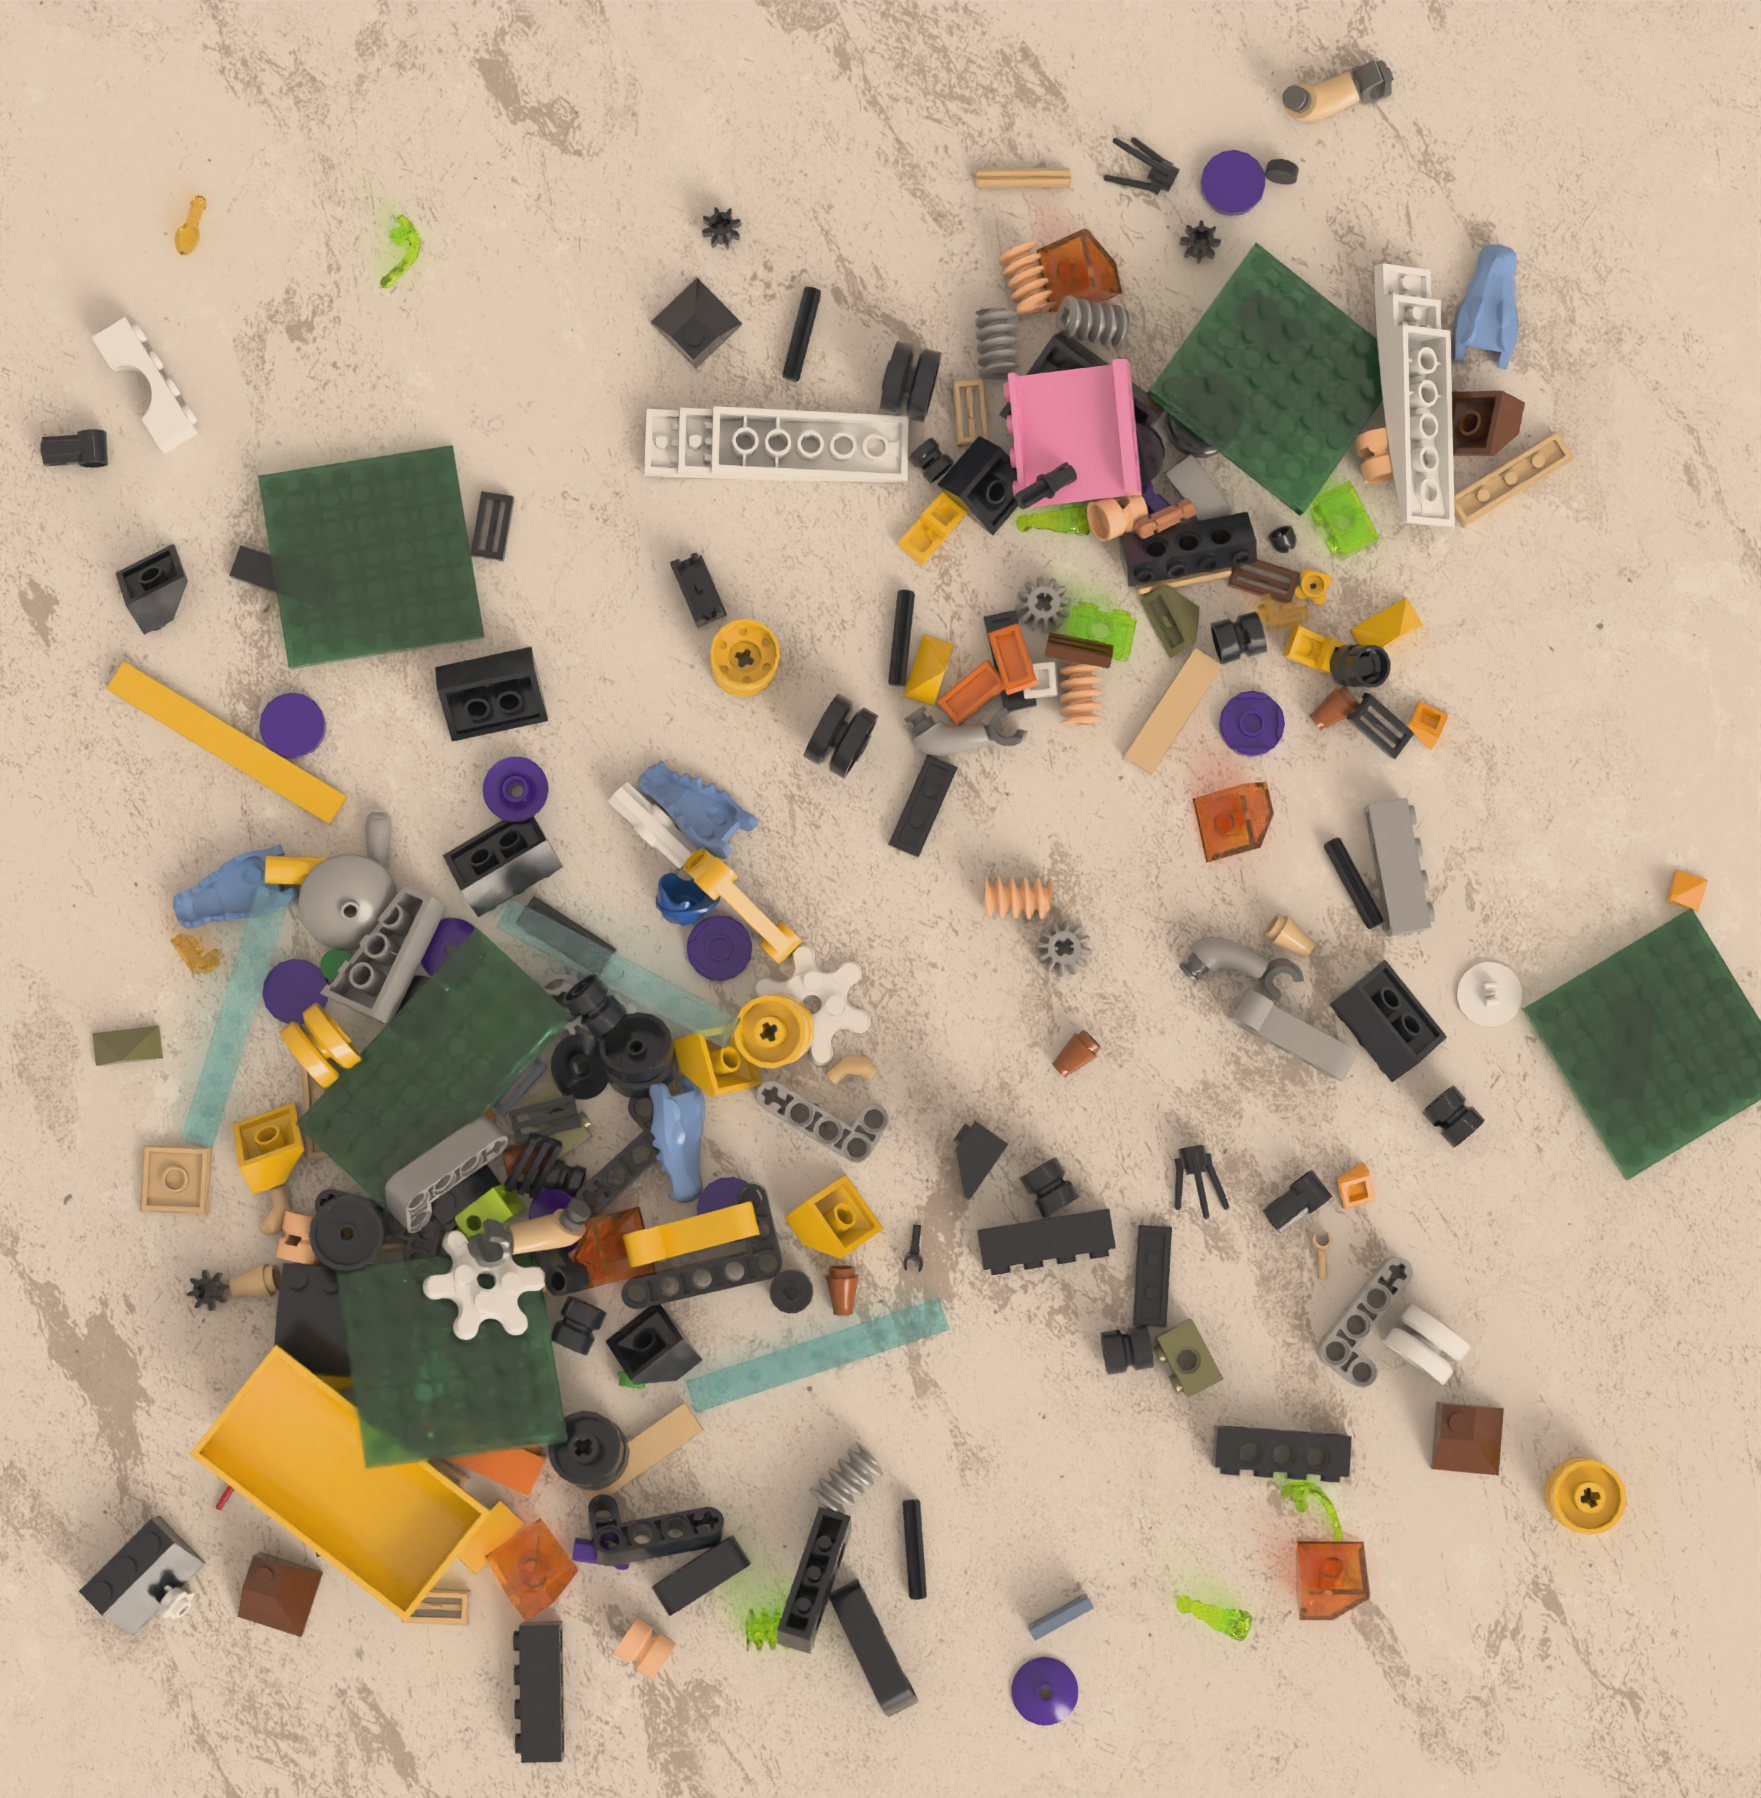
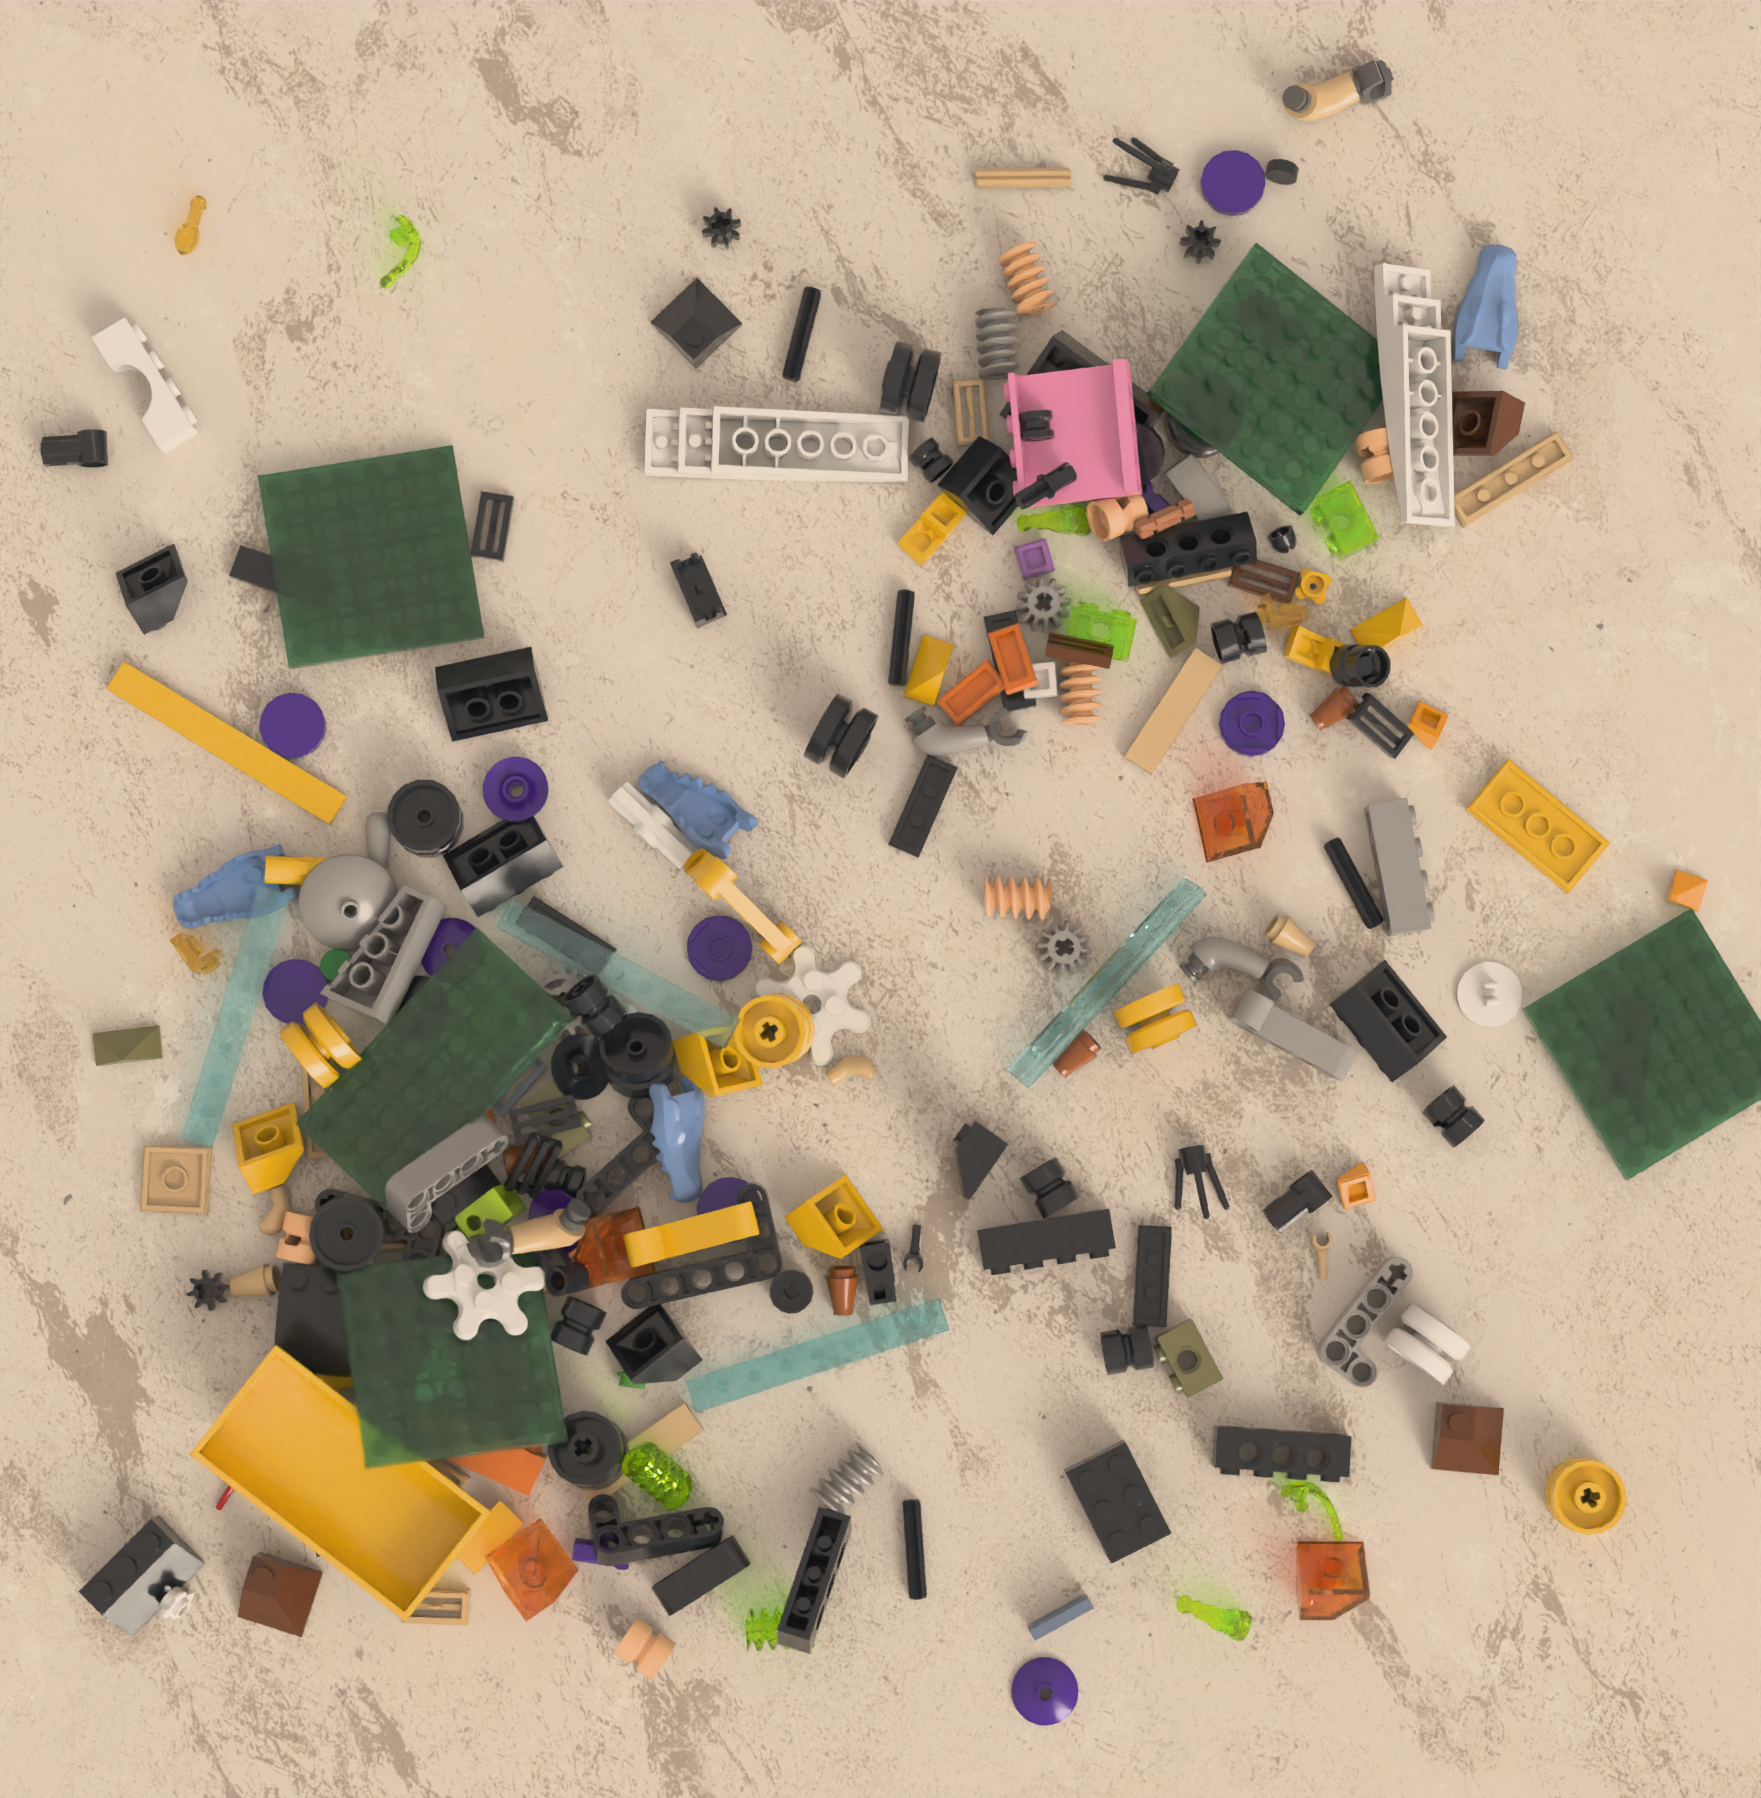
(437, 834): none -> black wheel
(541, 1691): black brick -> none
(658, 1475): none -> clear neon green piece
(682, 900): blue piece -> none
(741, 639): yellow wheel -> none
(819, 1116): light grey beam -> none
(872, 1648): black beam -> none
(878, 1271): none -> black leg
(1034, 559): none -> medium lavender tile
(1036, 425): none -> black wheel
(1079, 269): clear orange slope -> none
(1093, 320): light grey piece -> none
(1106, 982): none -> clear light blue tile
(1117, 1501): none -> black brick
(1155, 1019): none -> yellow wheel
(1537, 826): none -> yellow tile

